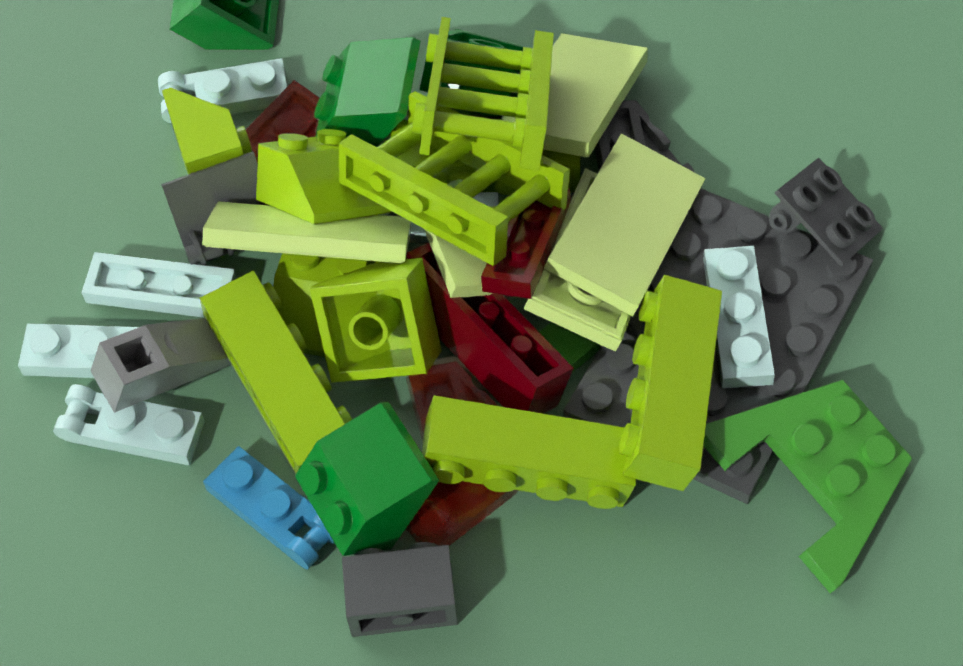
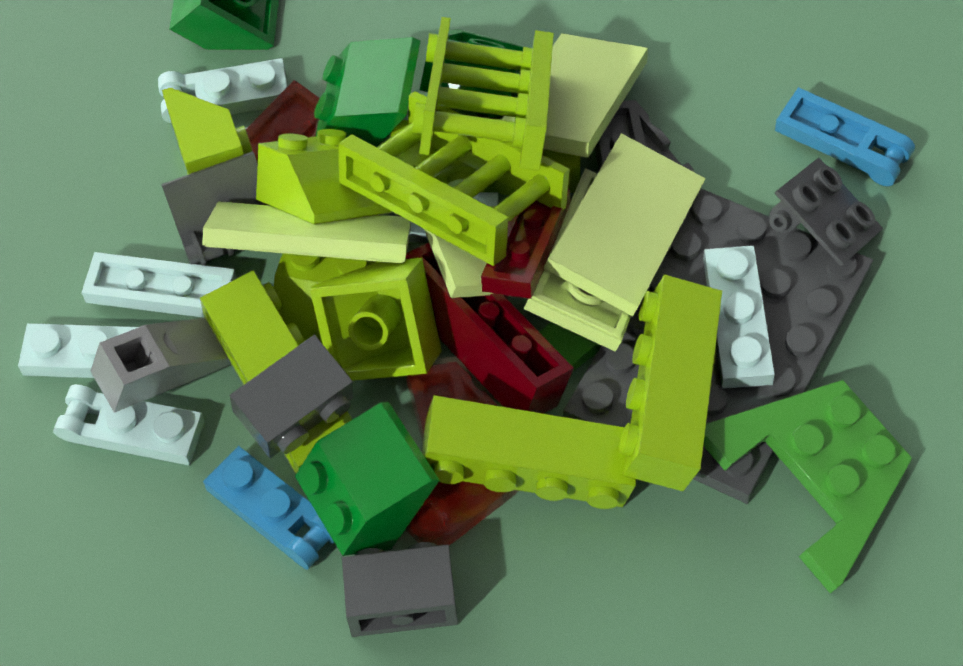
(293, 397): none -> dark grey brick
(845, 136): none -> dark azure plate

